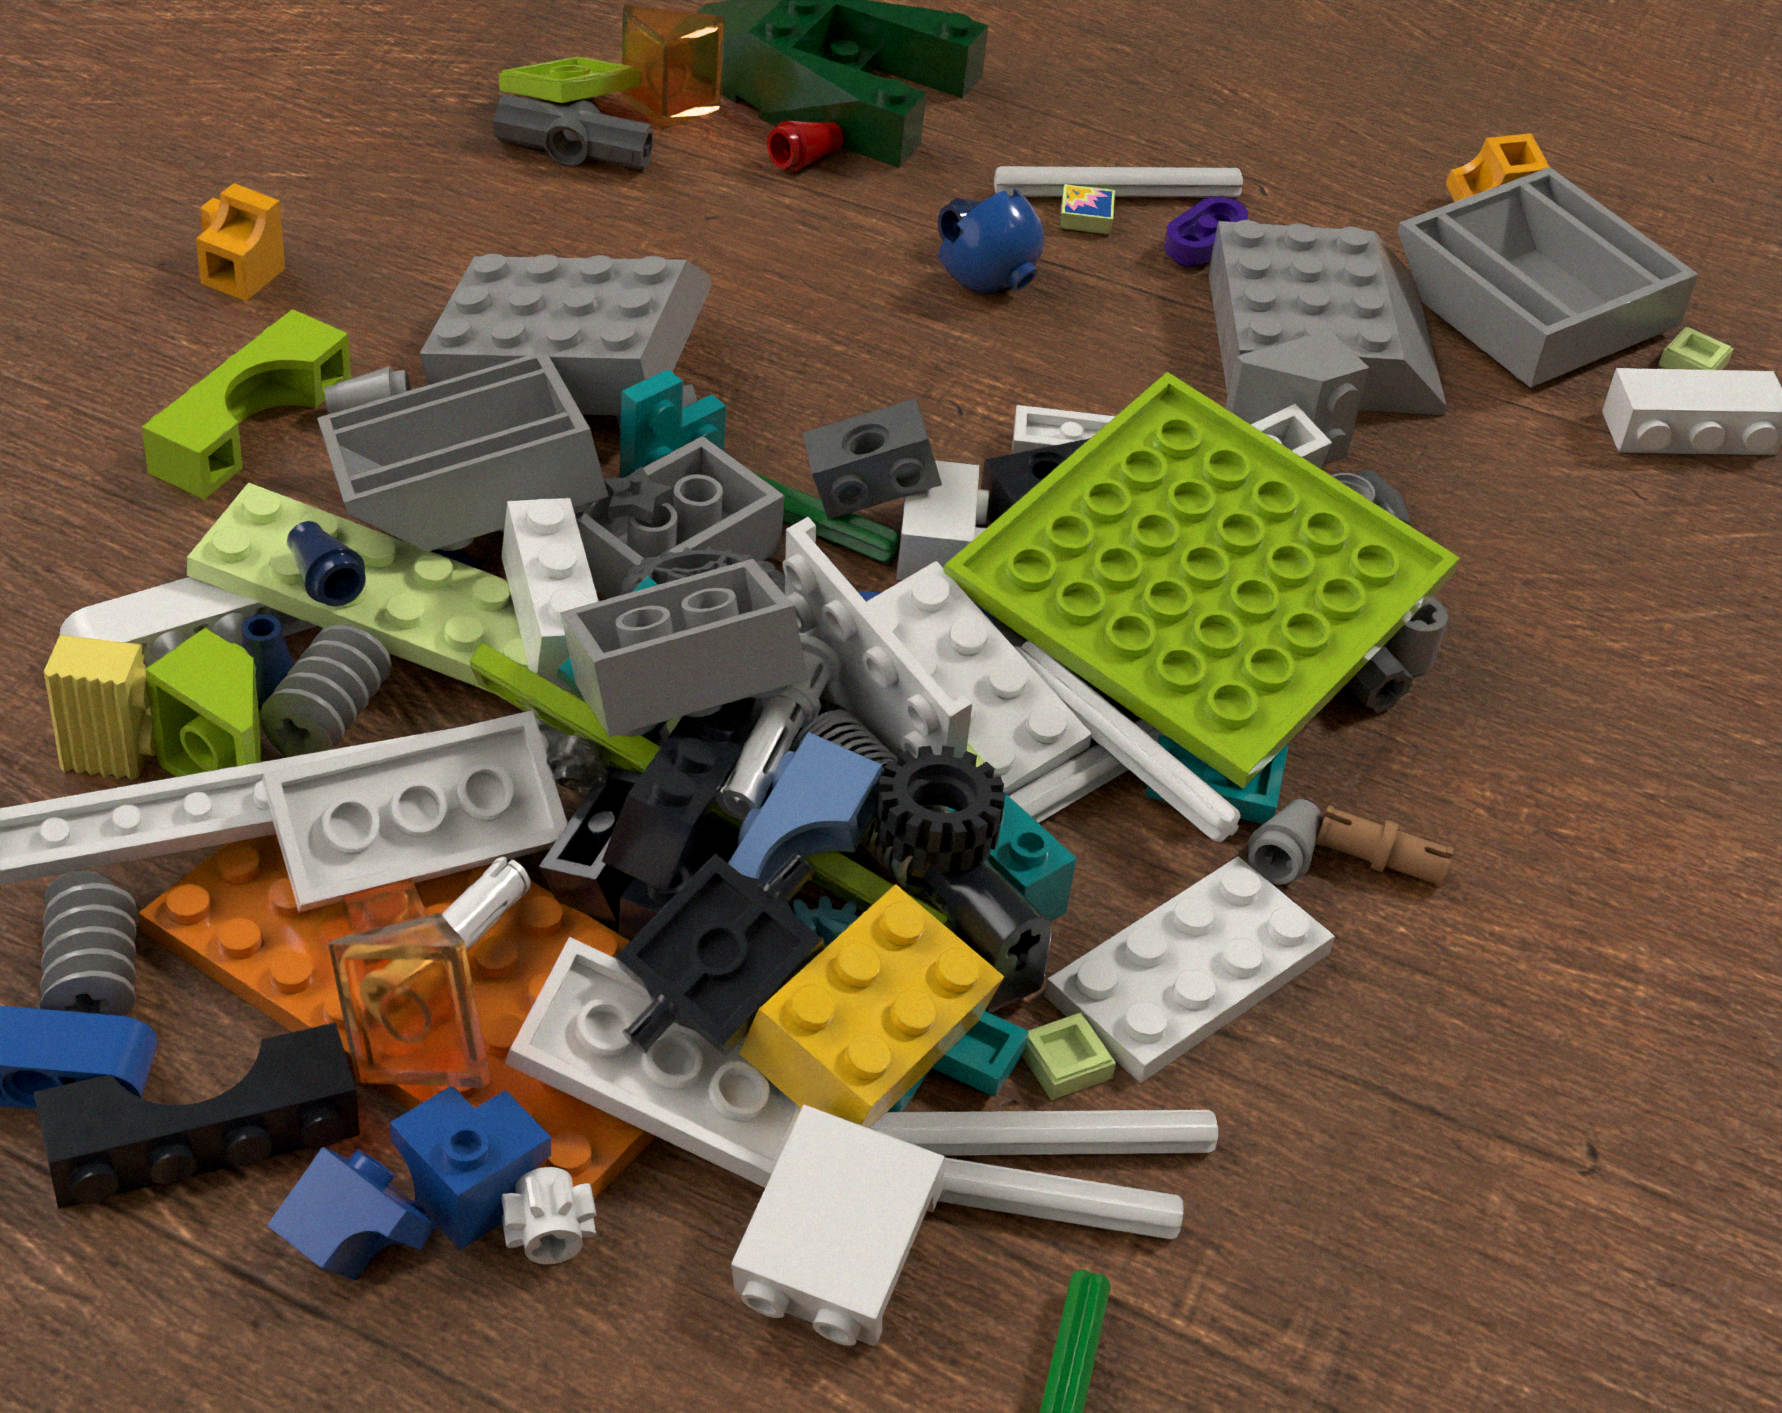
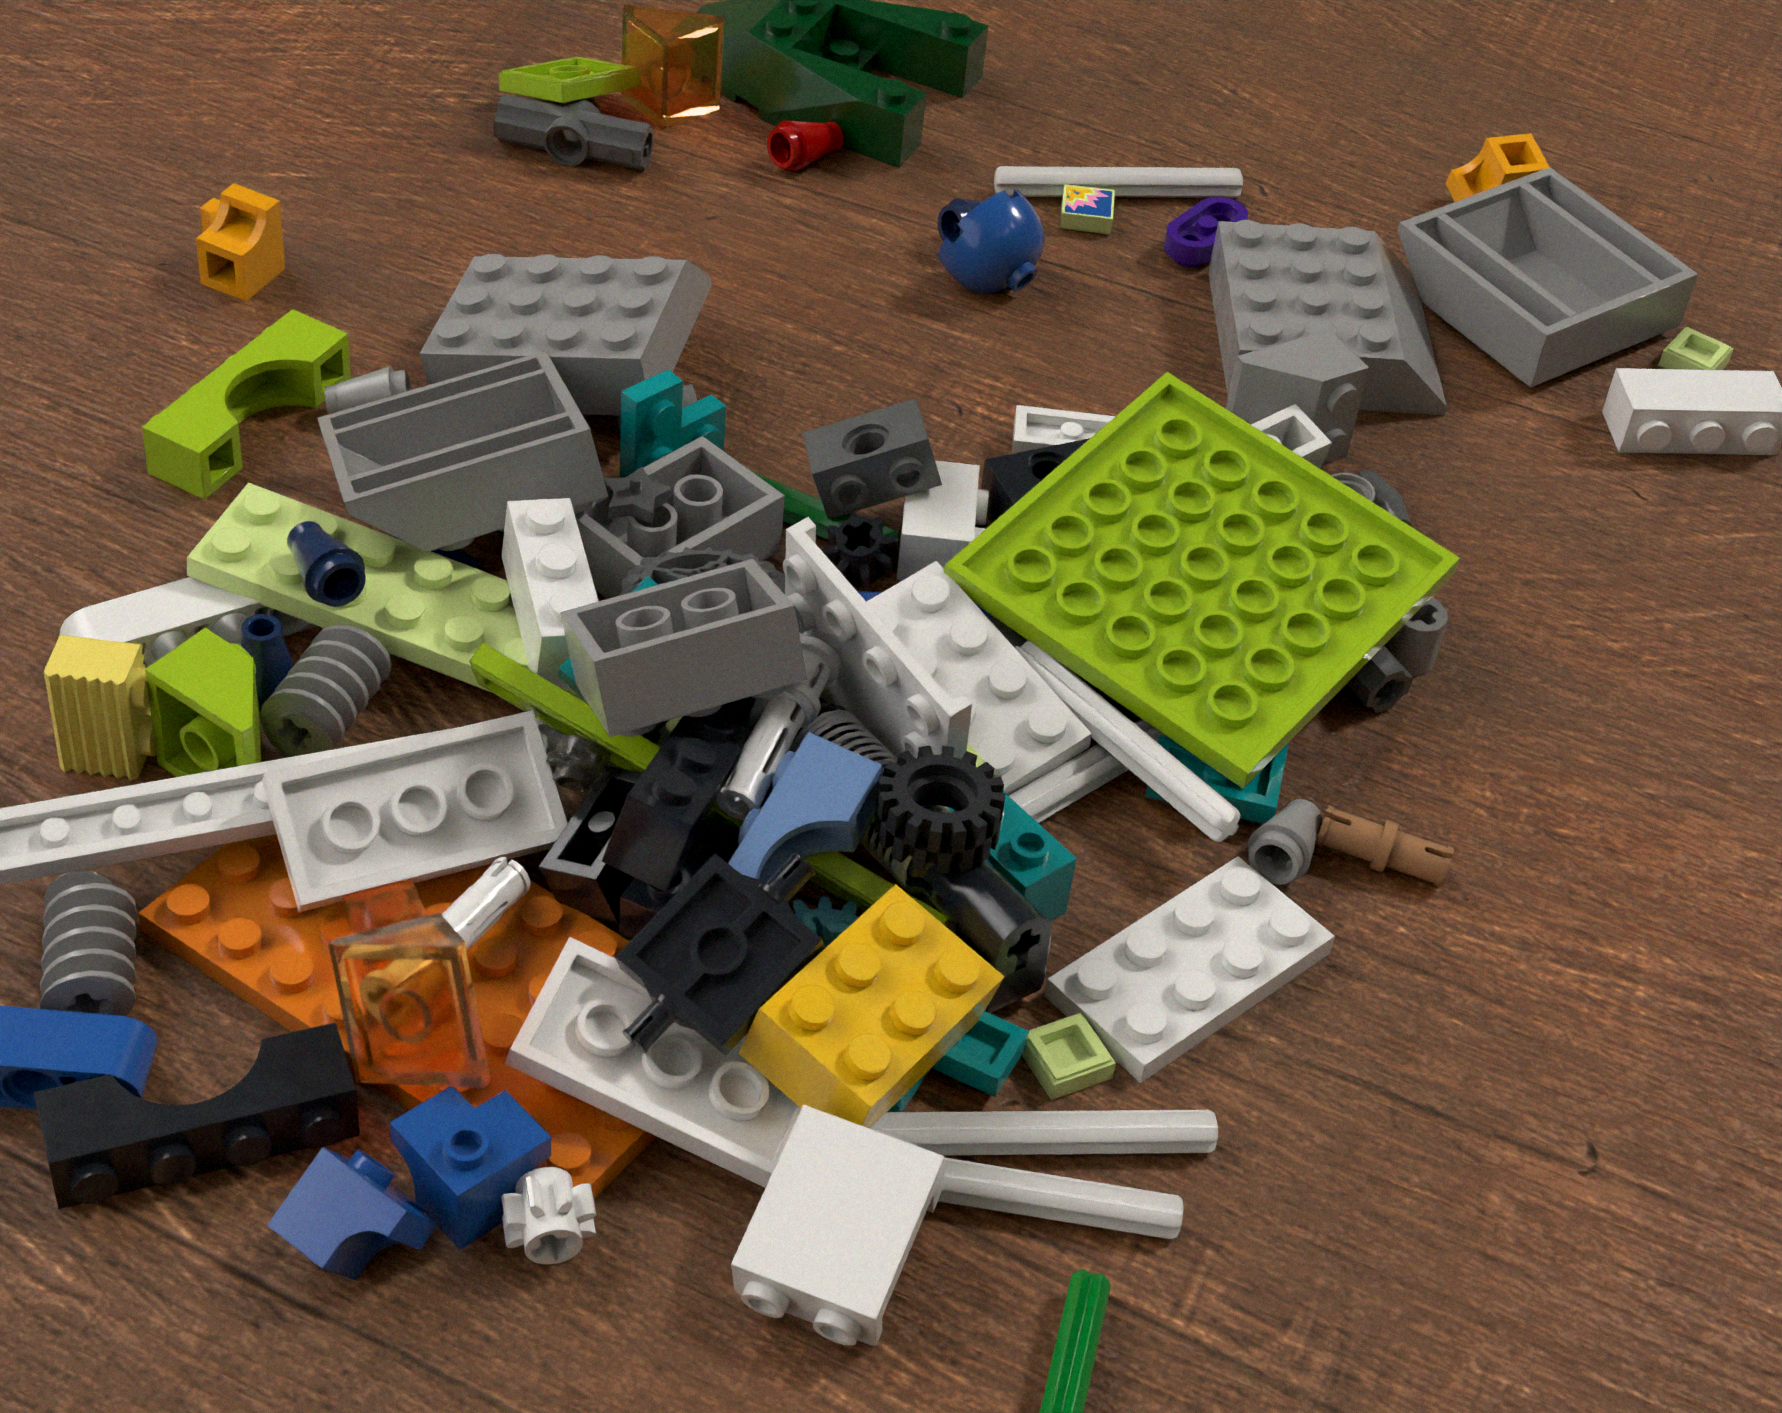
(861, 550): none -> black gear

